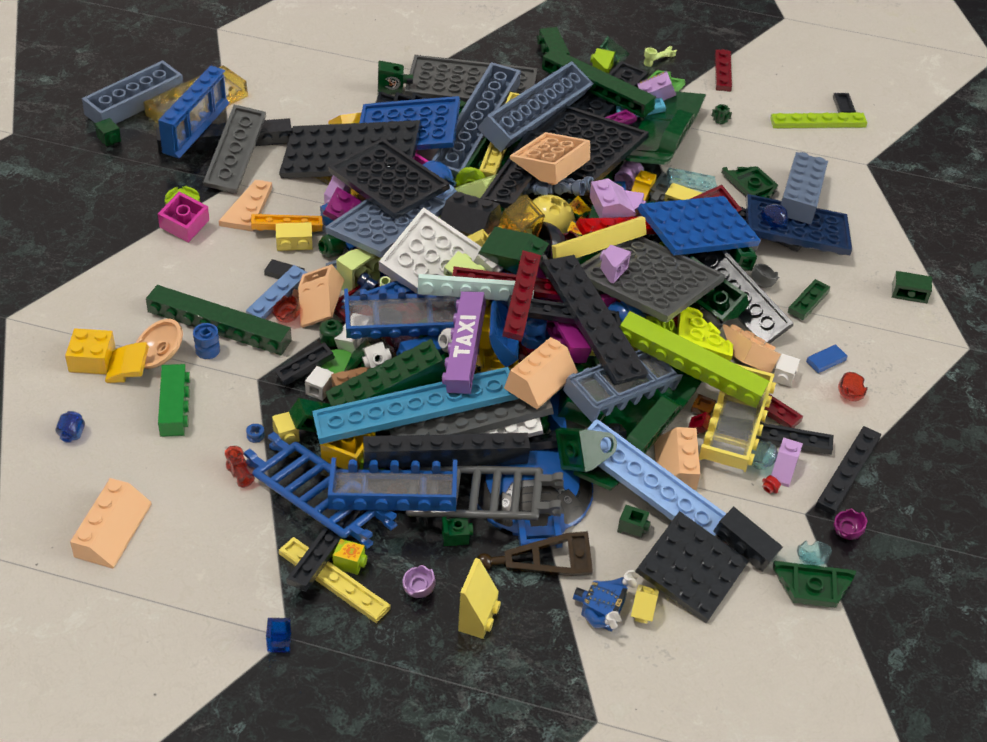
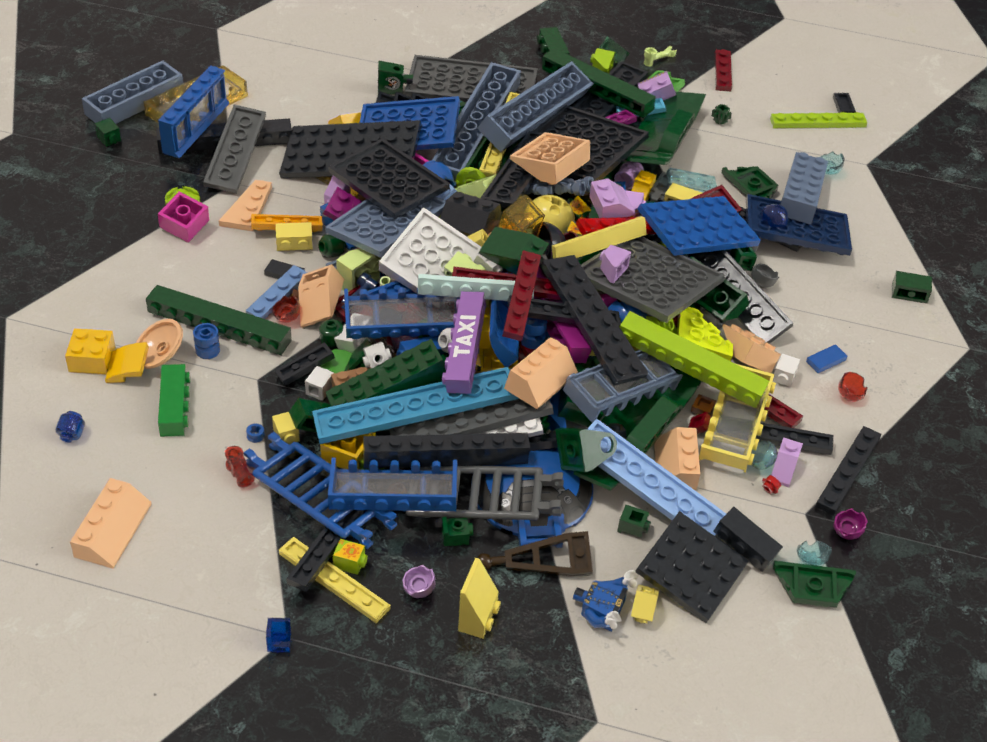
(808, 299): dark green plate -> none
(835, 163): none -> clear light blue hair

